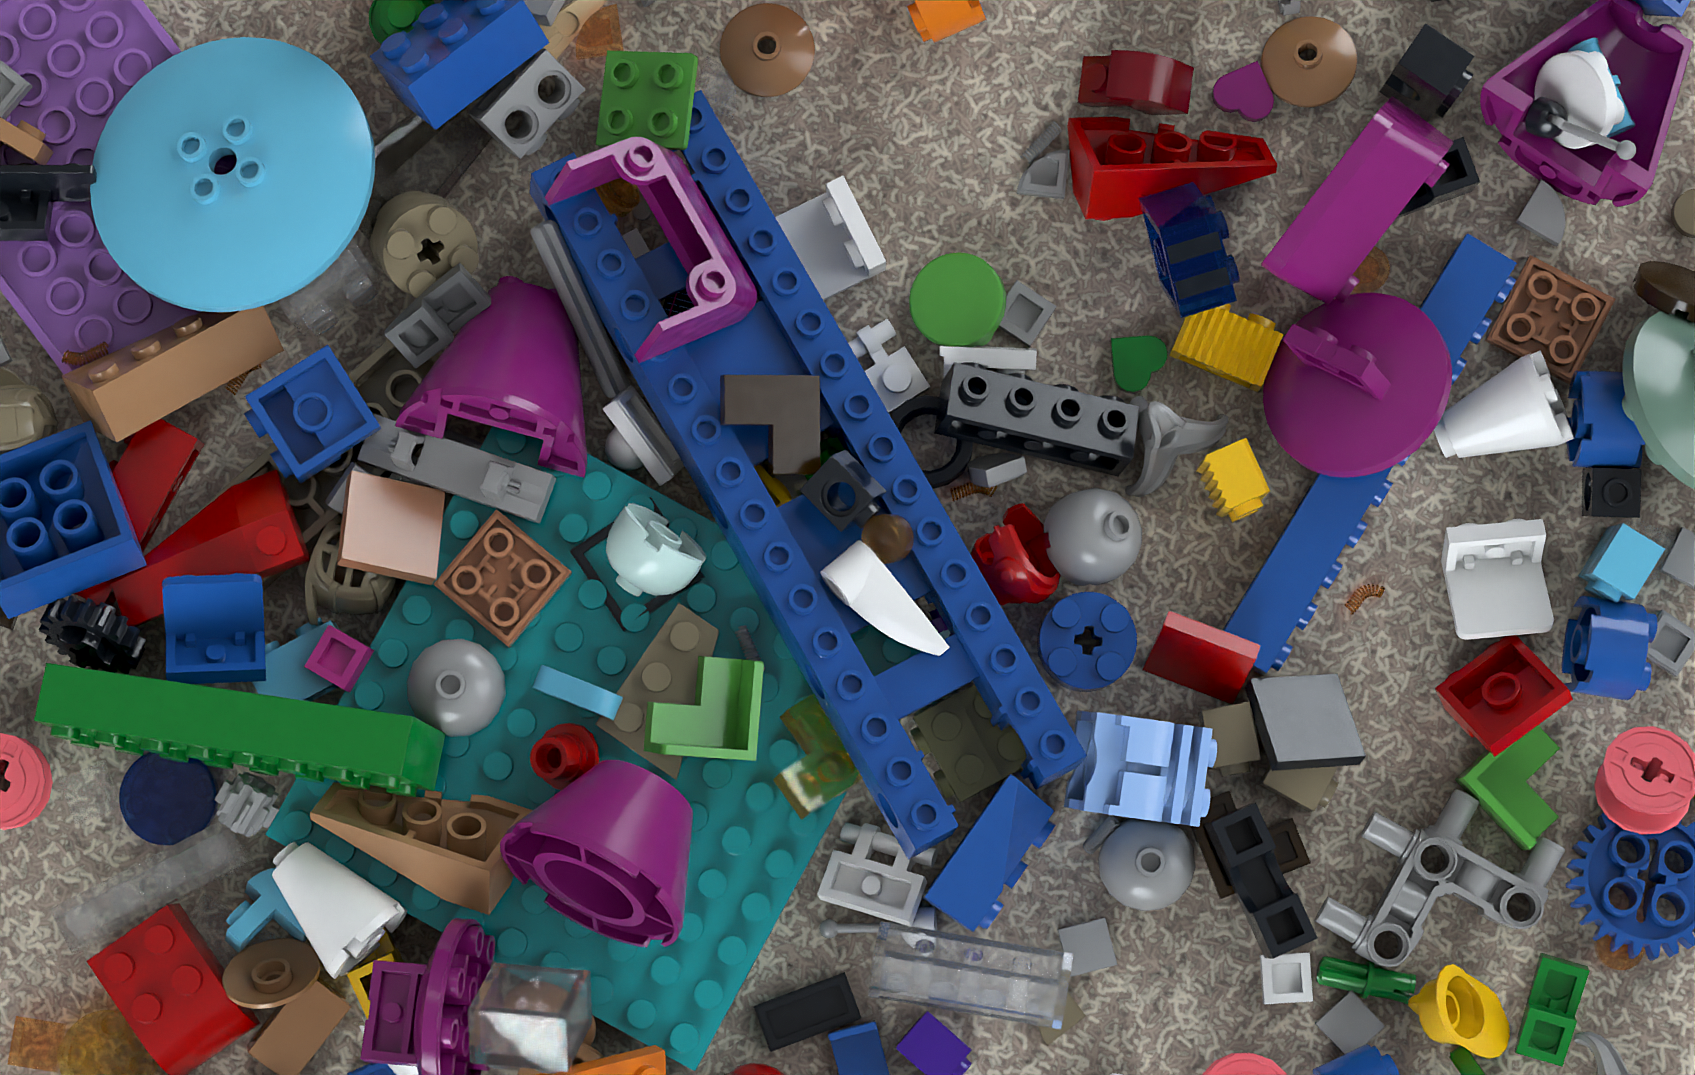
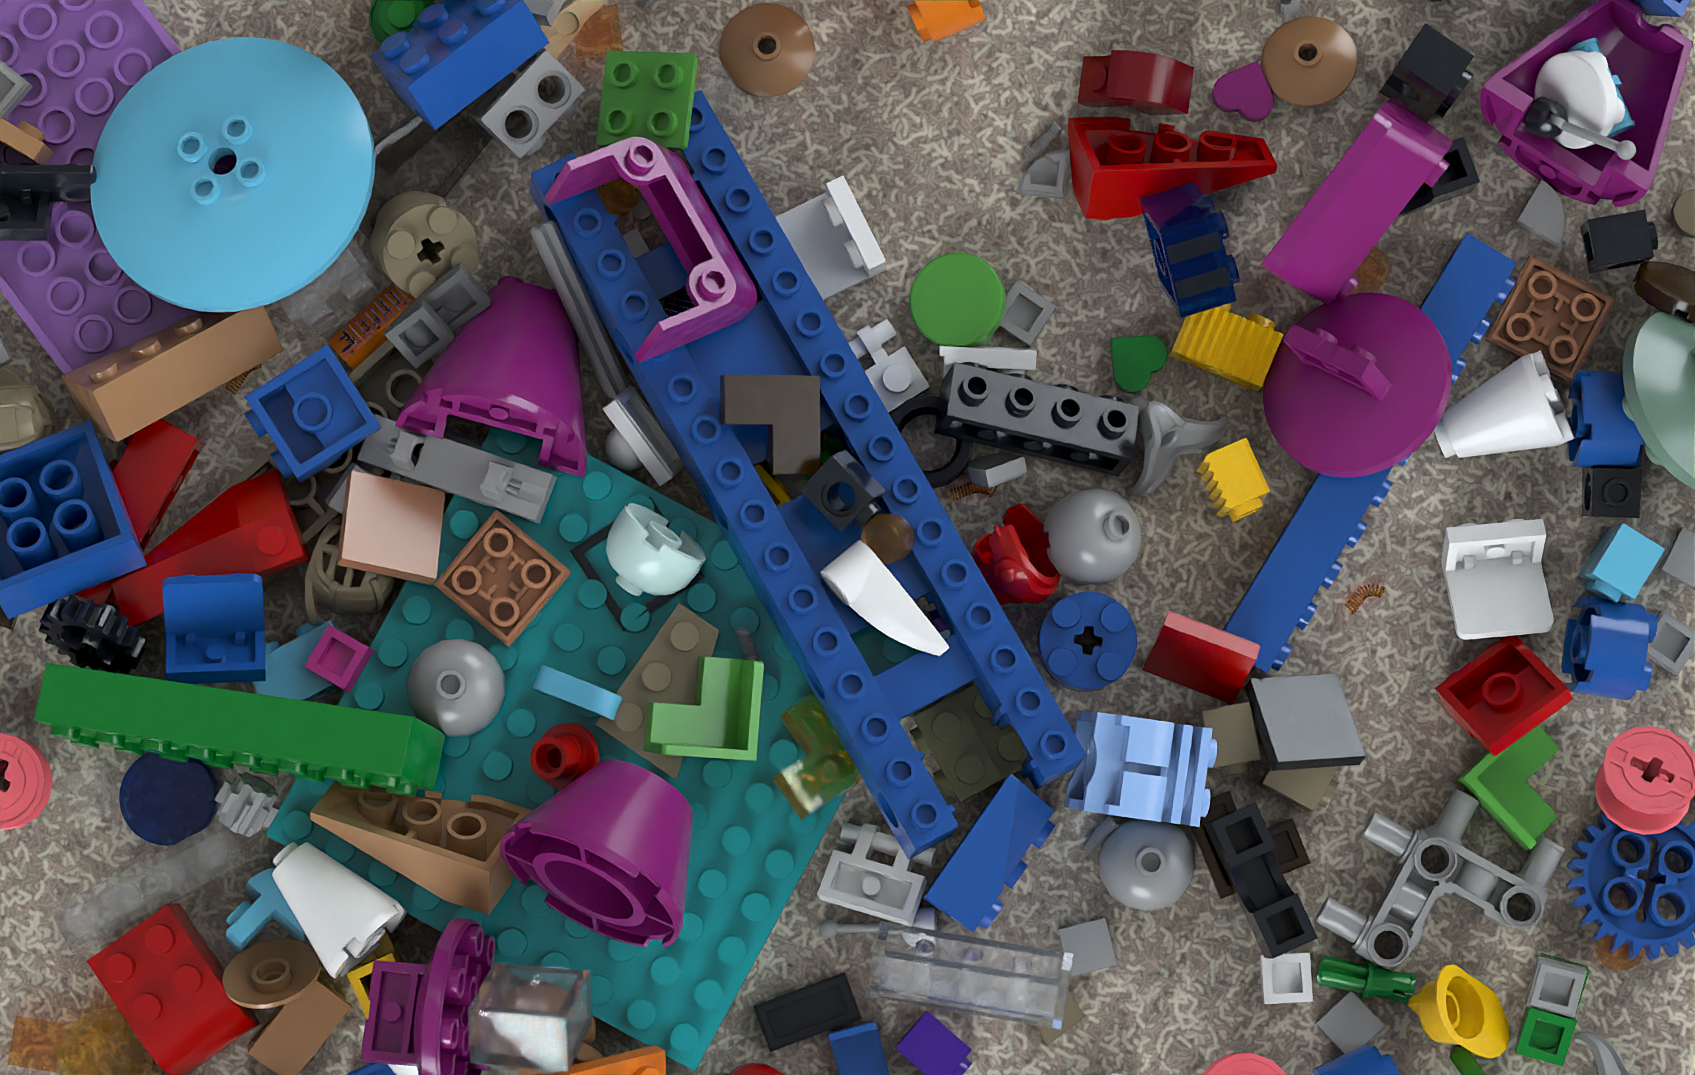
(74, 358): clear orange leg -> none
(366, 330): none -> orange tile
(1555, 986): none -> light grey tile
(1618, 241): none -> black brick

